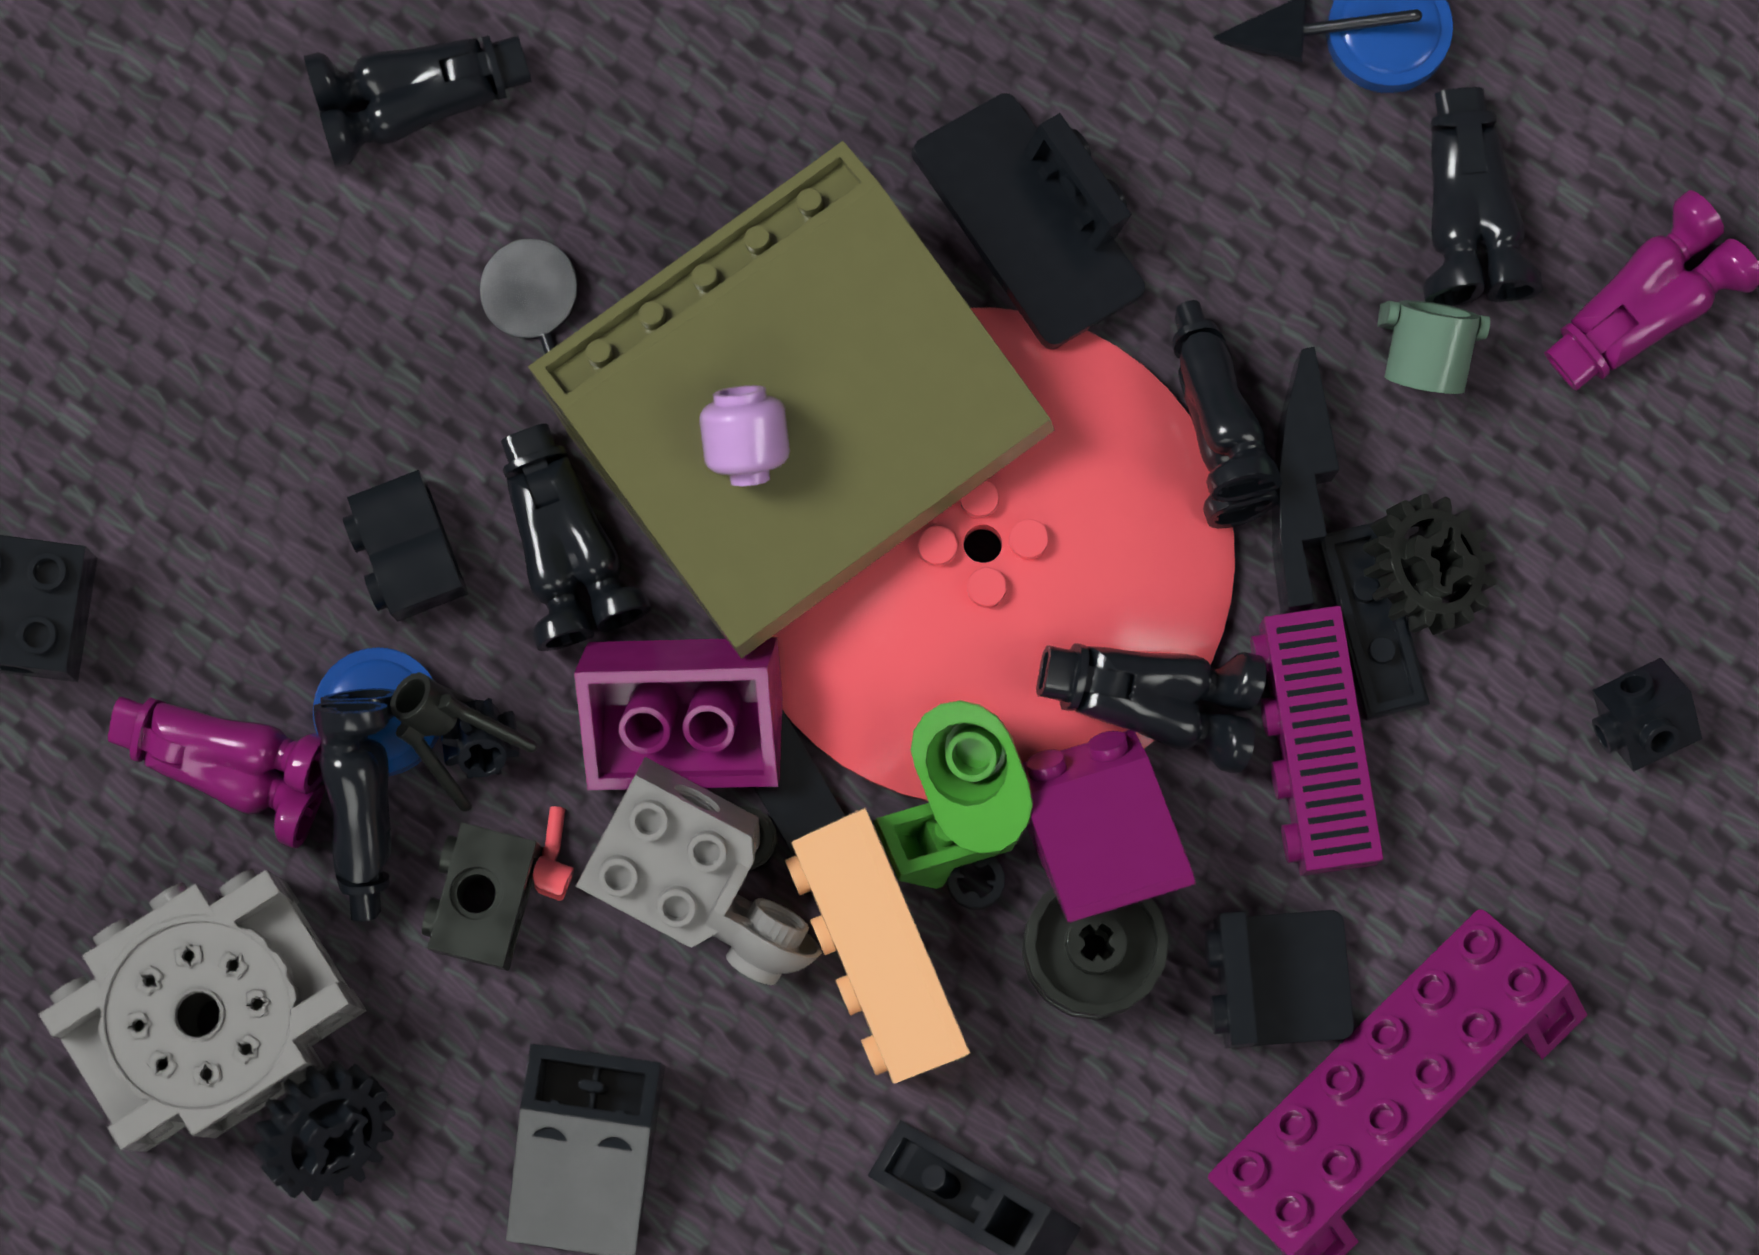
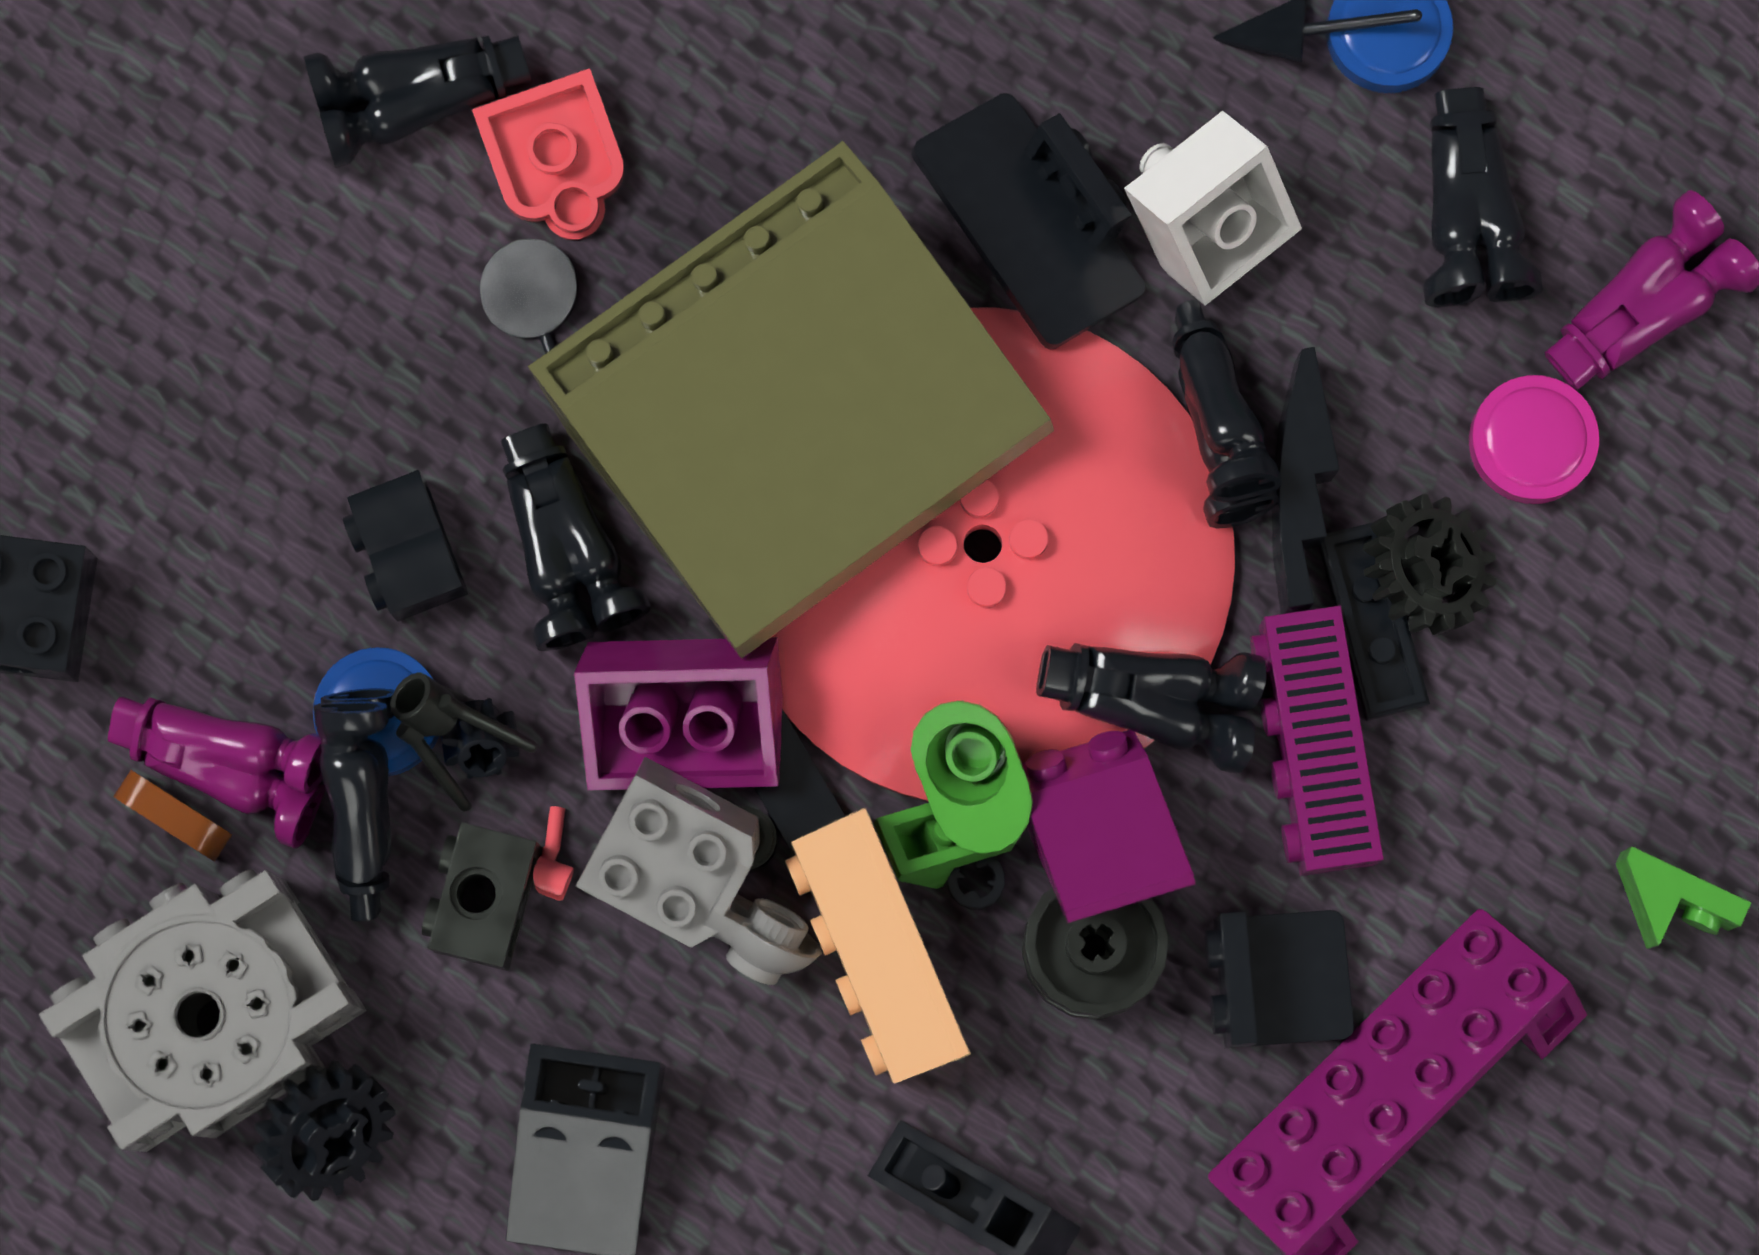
(172, 815): none -> dark orange beam
(554, 154): none -> coral plate
(744, 434): lavender head -> none
(1212, 206): none -> white brick
(1431, 344): sand green piece -> none
(1534, 439): none -> dark pink piece
(1645, 715): black brick -> none
(1660, 888): none -> bright green slope

